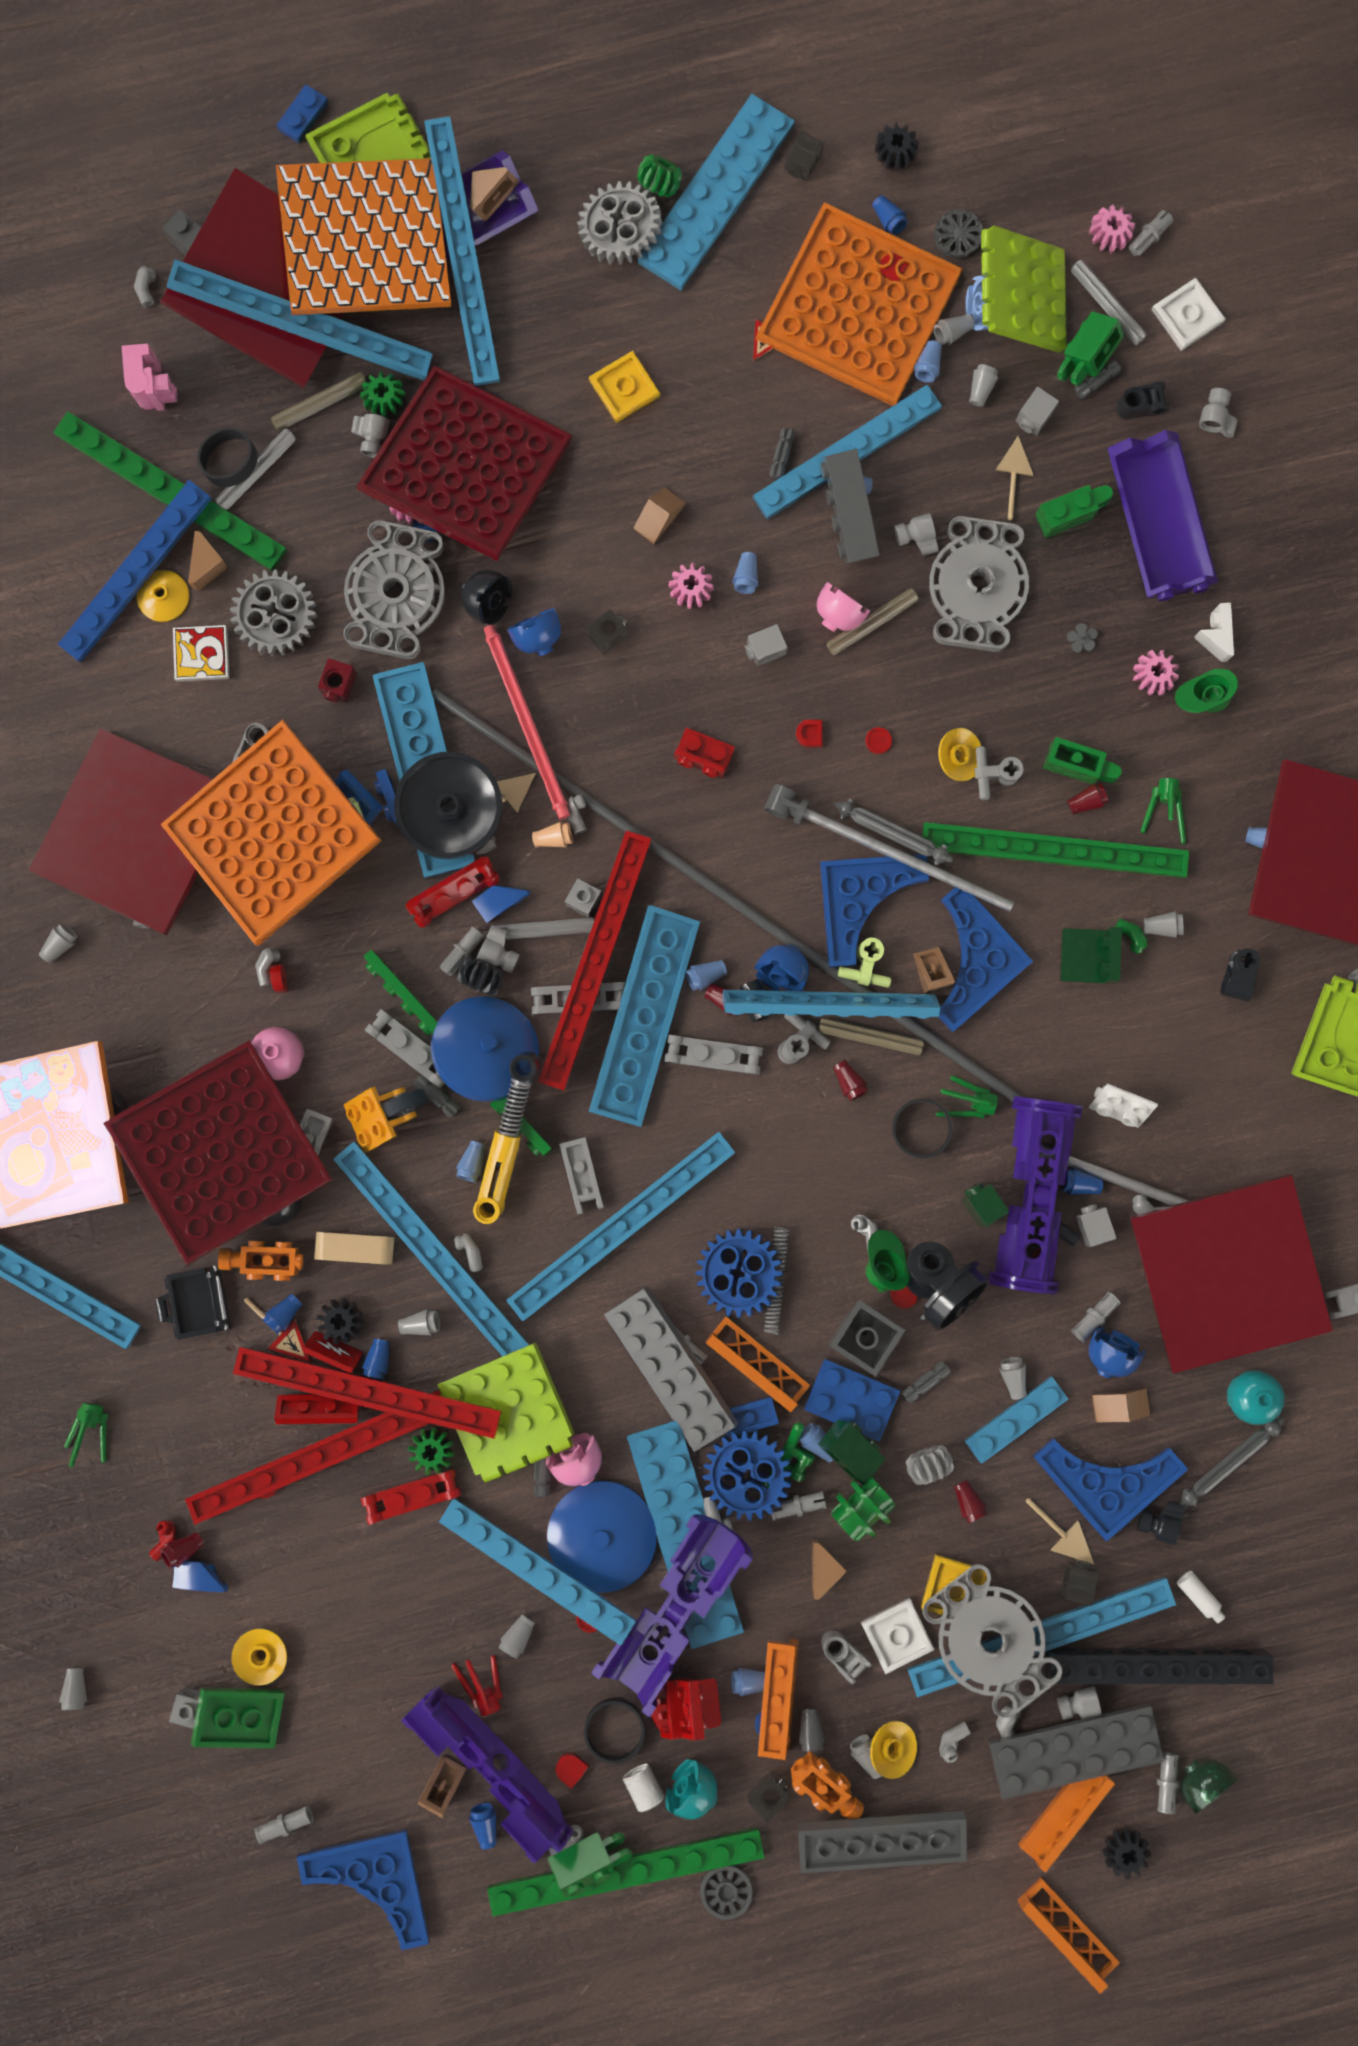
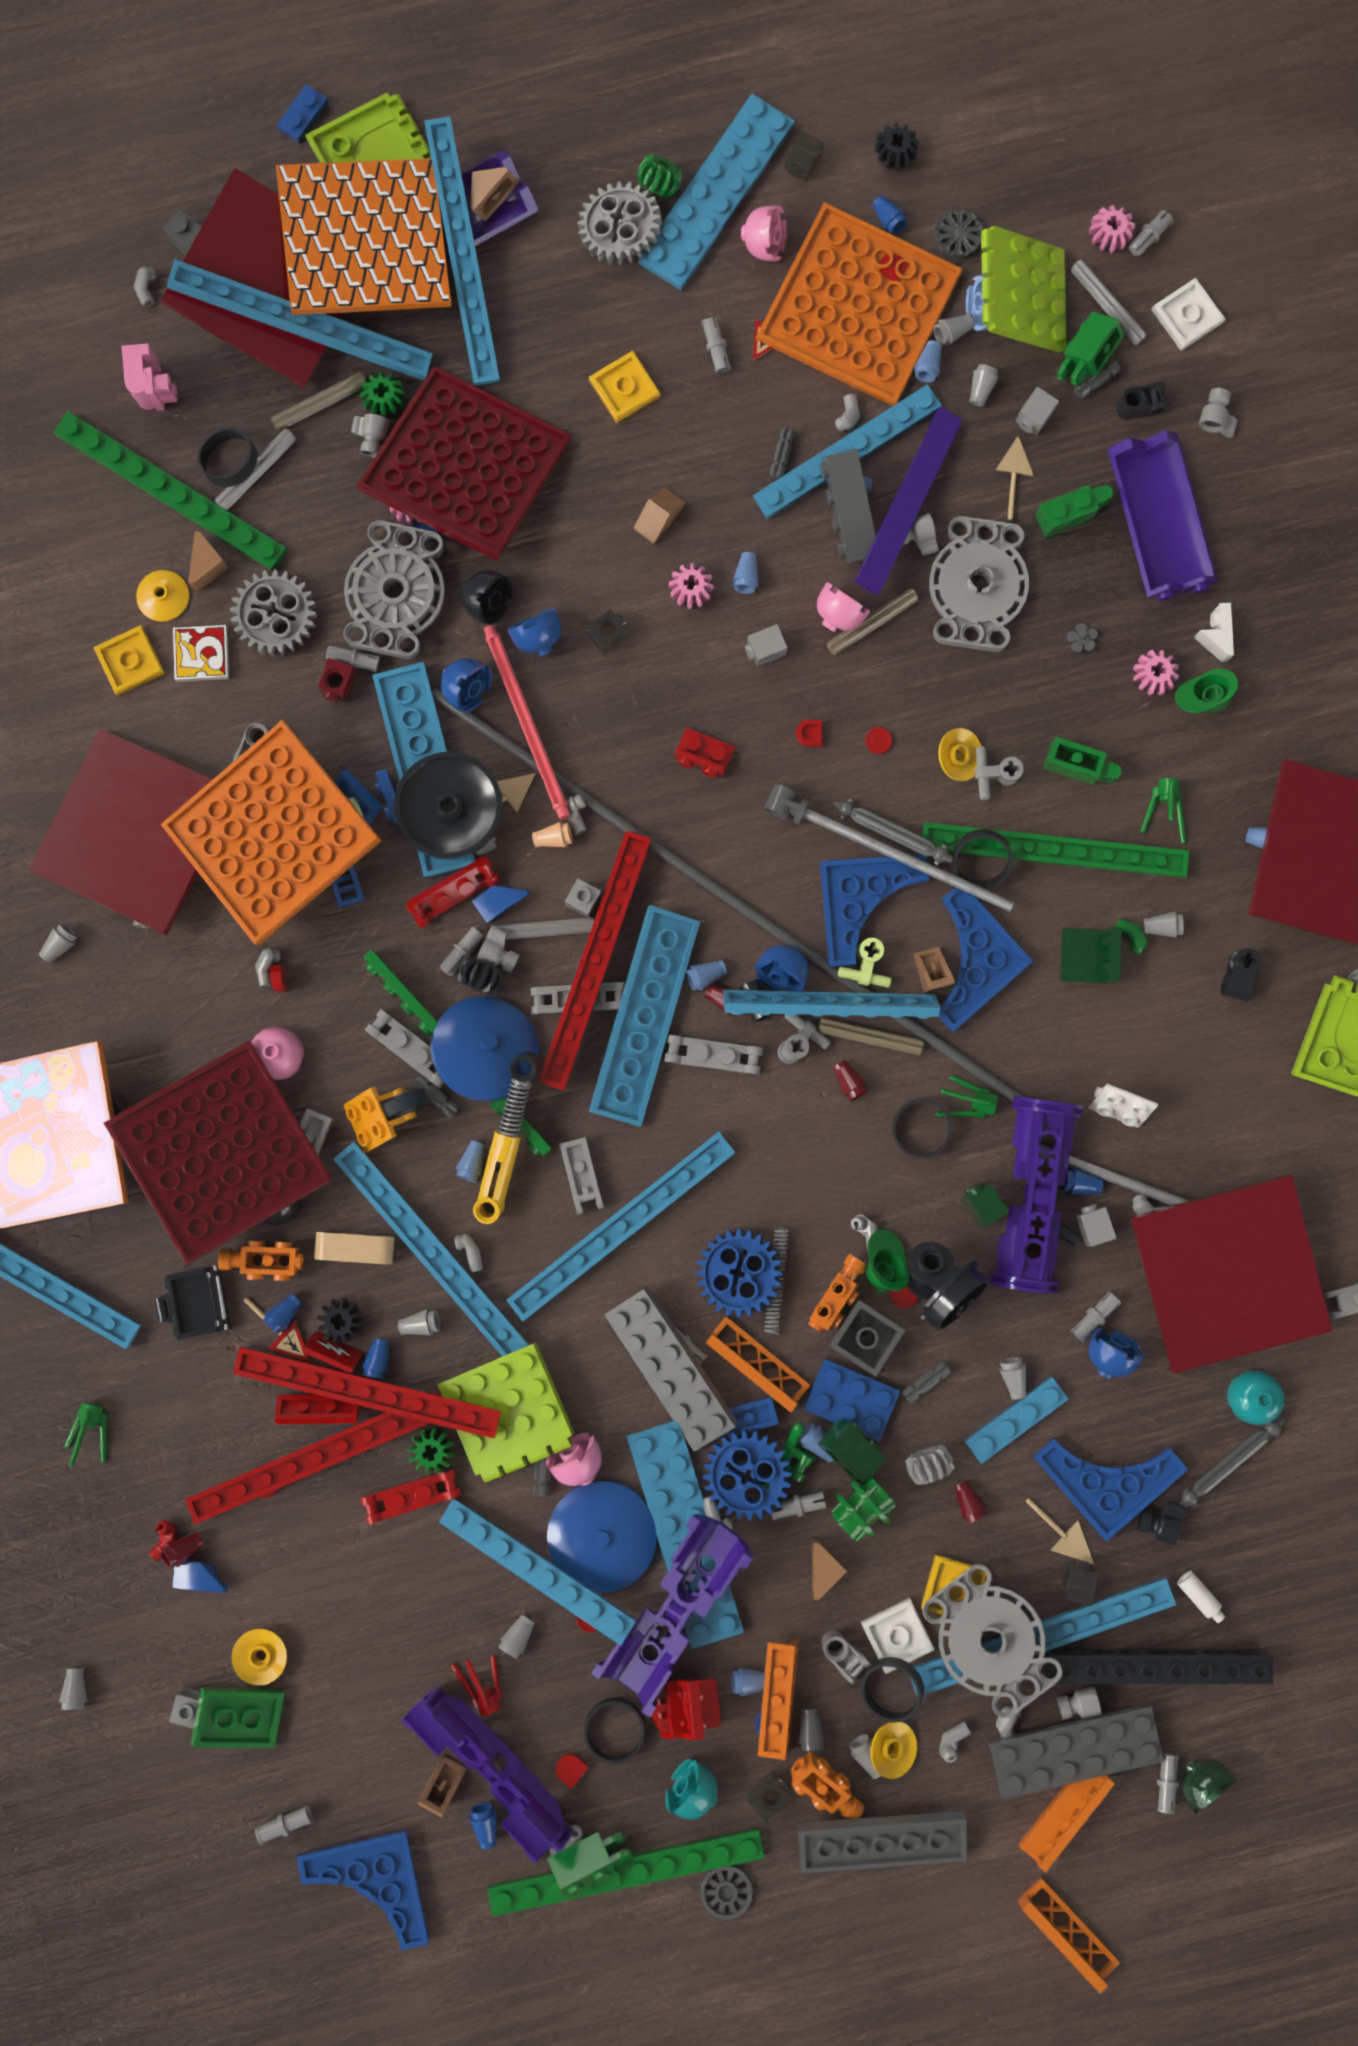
(129, 660): none -> yellow tile
(134, 571): blue plate -> none
(350, 899): none -> blue slope
(354, 658): none -> light grey axle
(464, 683): none -> blue cylinder
(643, 1787): white piece -> none
(716, 345): none -> light grey pin
(765, 233): none -> bright pink cylinder
(837, 1302): none -> orange brick
(850, 416): none -> light grey arm
(880, 1712): none -> black tyre
(908, 501): none -> dark purple tile
(983, 833): none -> black tyre
(1088, 799): dark red cone -> none
(1121, 1405): medium nougat slope -> none
(1126, 1863): black gear -> none

